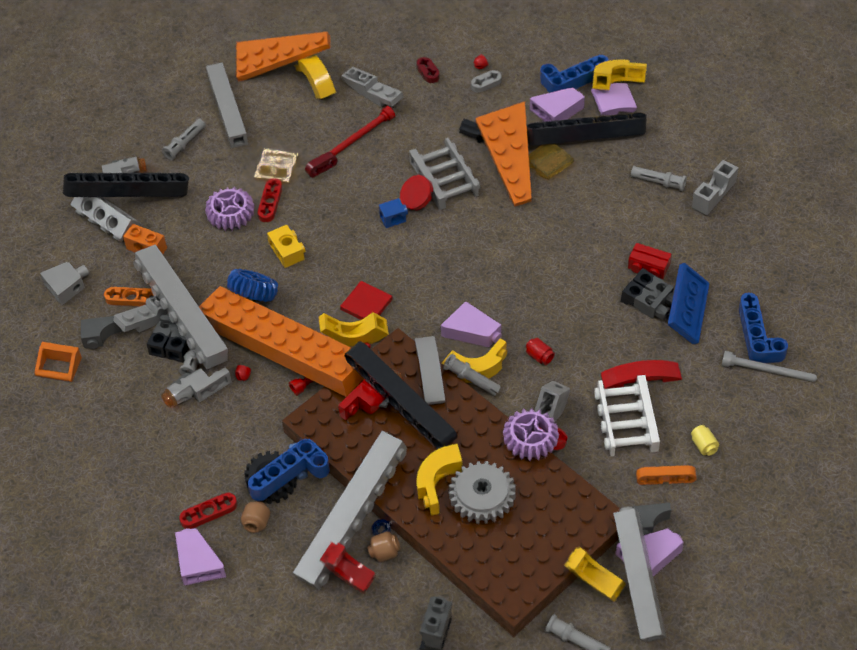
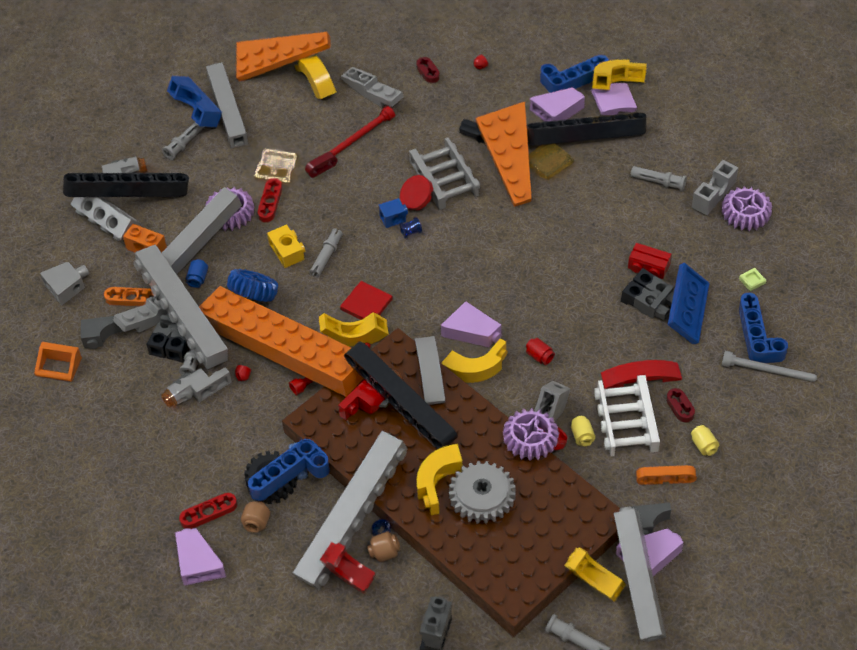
(185, 90): none -> blue arch
(196, 273): none -> blue brick
(201, 229): none -> light grey brick
(329, 247): none -> light grey pin
(410, 227): none -> clear blue bush
(465, 371): light grey pin -> none
(485, 81): light grey beam -> none
(582, 431): none -> light yellow brick
(683, 403): none -> dark red beam
(746, 208): none -> lavender gear
(752, 279): none -> yellowish green tile

